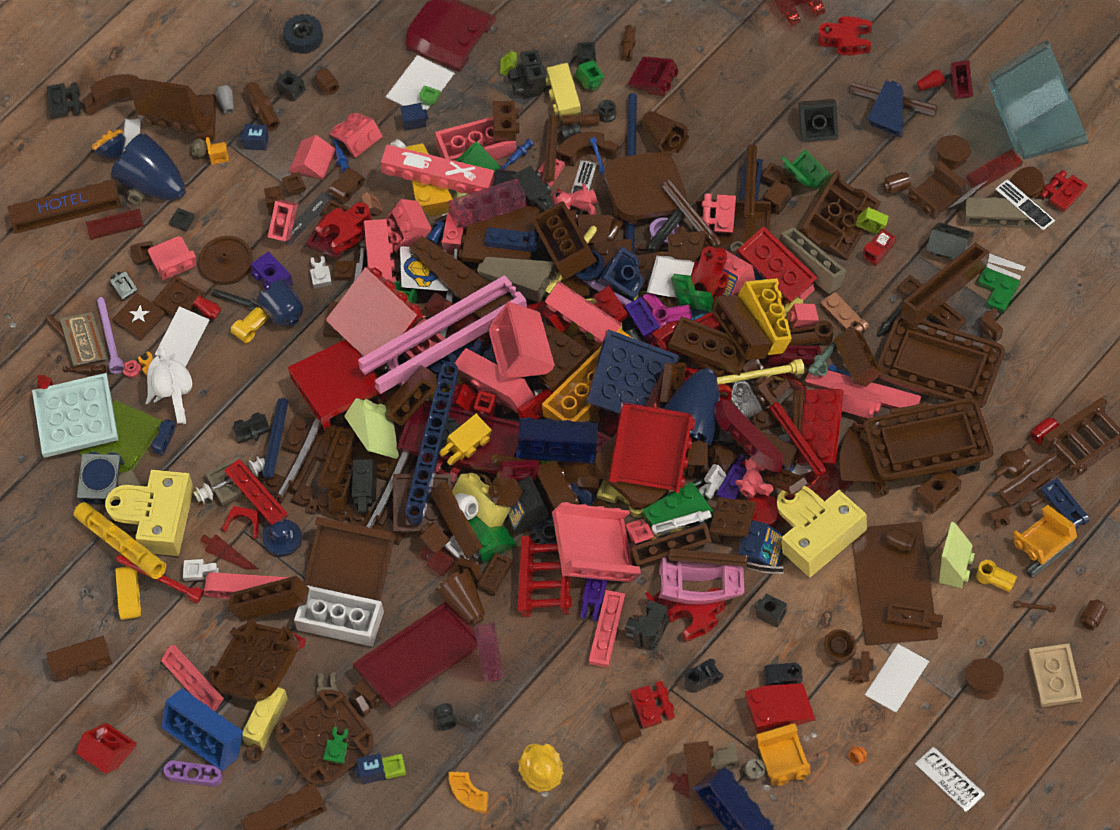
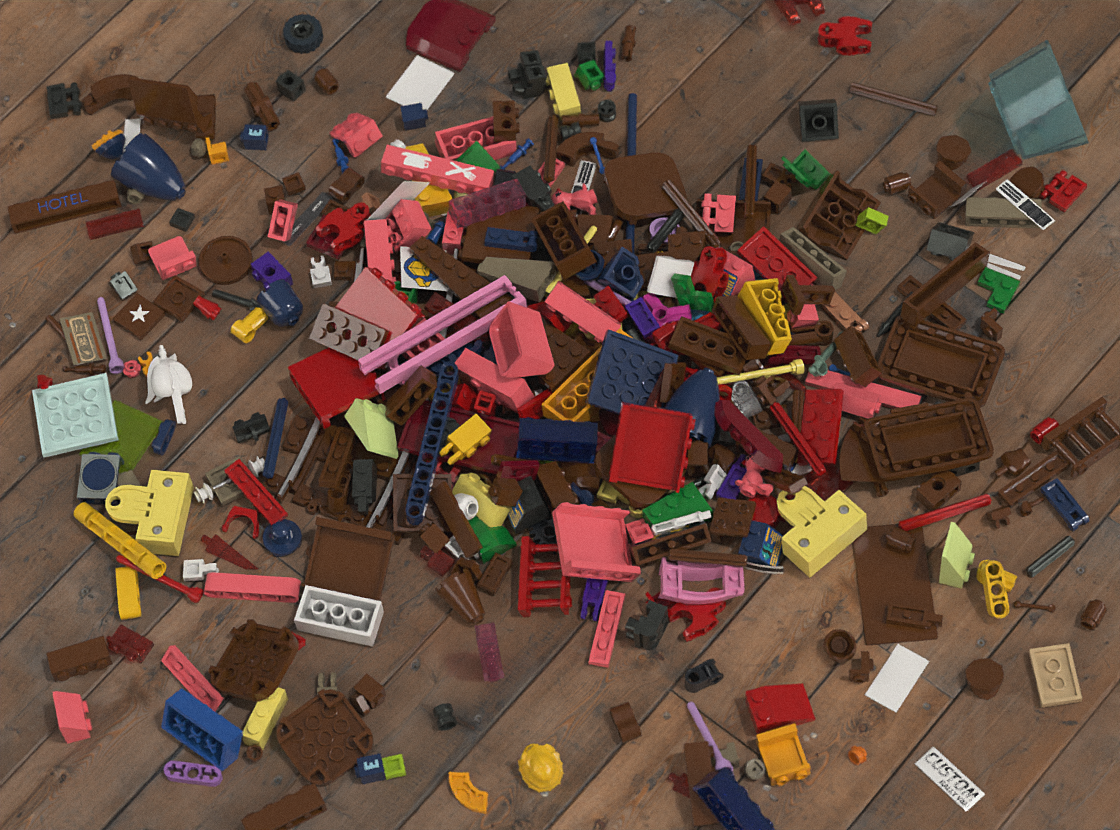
(72, 716): none -> coral slope
(105, 747): red slope -> none
(130, 643): none -> clear red bracket
(183, 335): white sticker -> none
(225, 98): light grey cone -> none
(268, 598): reddish brown brick -> none
(313, 158): coral slope -> none
(336, 749): green plate -> none
(344, 322): none -> plate
(407, 190): none -> white sticker
(417, 654): dark red tile -> none
(429, 95): bright green tile -> none
(508, 62): lime plate -> none
(609, 67): none -> dark purple hinge
(646, 707): red plate -> none
(654, 75): dark red plate -> none
(665, 132): reddish brown cone -> none
(720, 761): none -> lavender piece
(774, 617): pearl dark grey brick -> none
(781, 674): black piece -> none
(799, 295): none -> reddish brown bracket
(879, 247): red leg -> none
(889, 109): dark blue slope -> none
(931, 80): red cone -> none
(945, 512): none -> red axle
(961, 79): dark red slope -> none
(989, 580): none -> yellow beam
(1046, 536): light orange panel -> none

